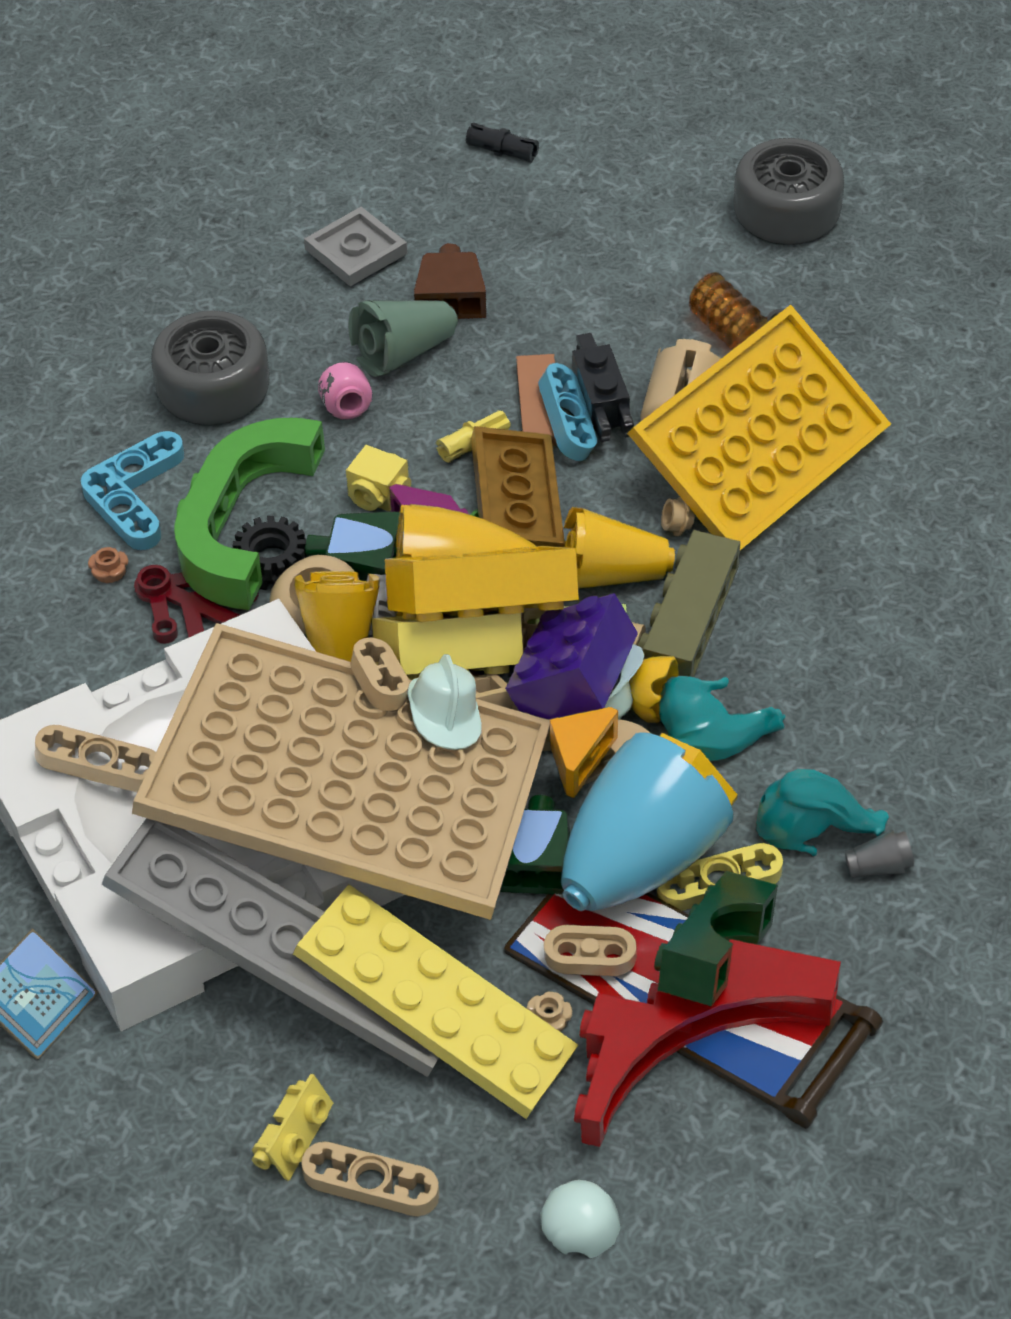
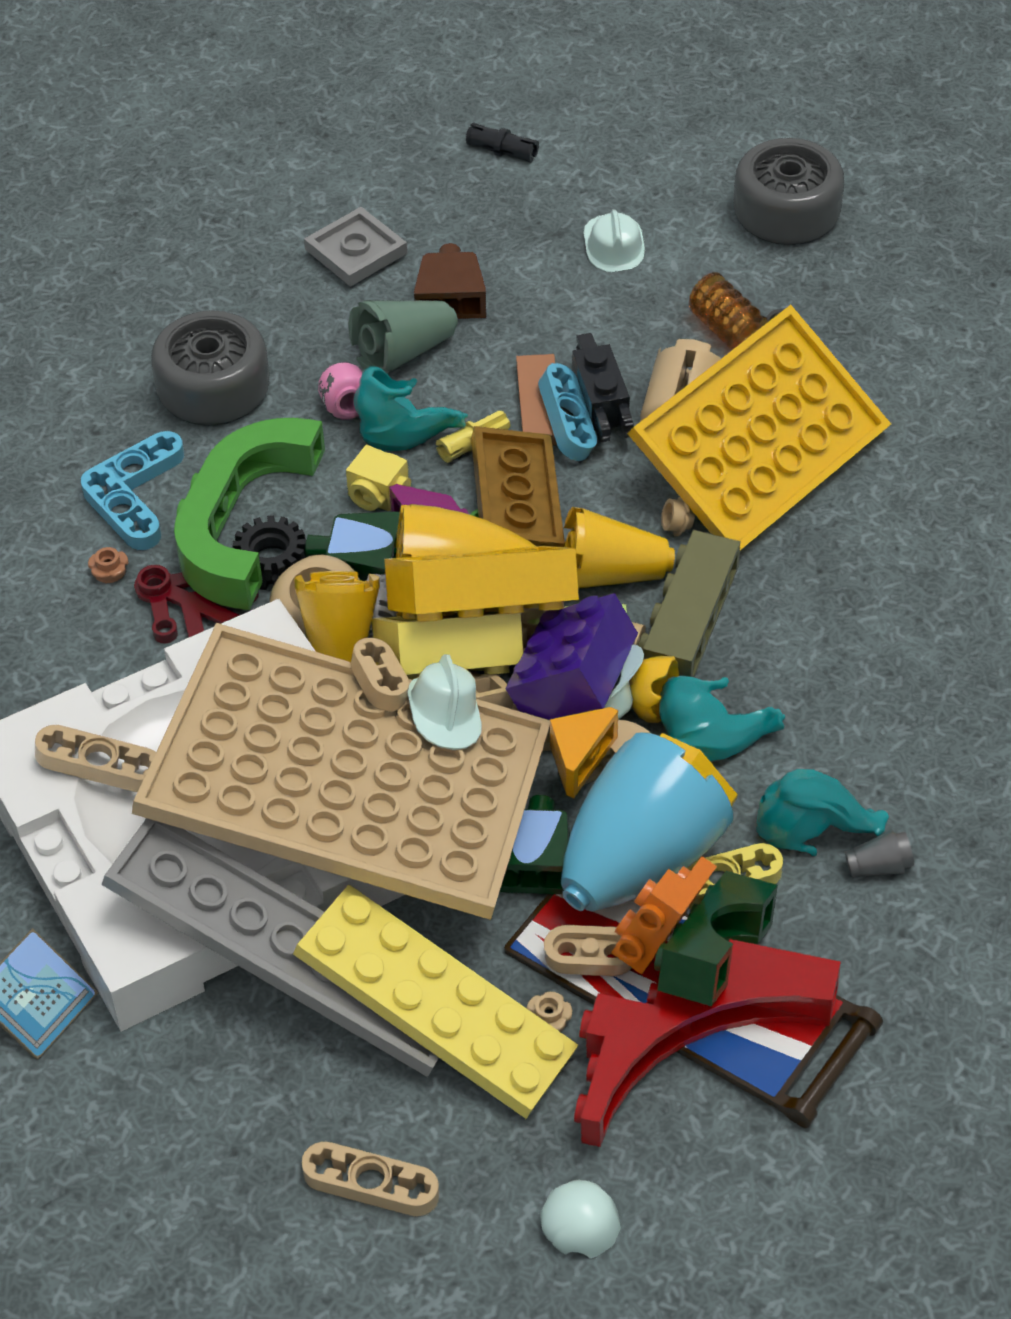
(300, 1116): light yellow hinge -> none
(391, 419): none -> teal piece
(614, 242): none -> light aqua piece
(661, 910): none -> orange plate

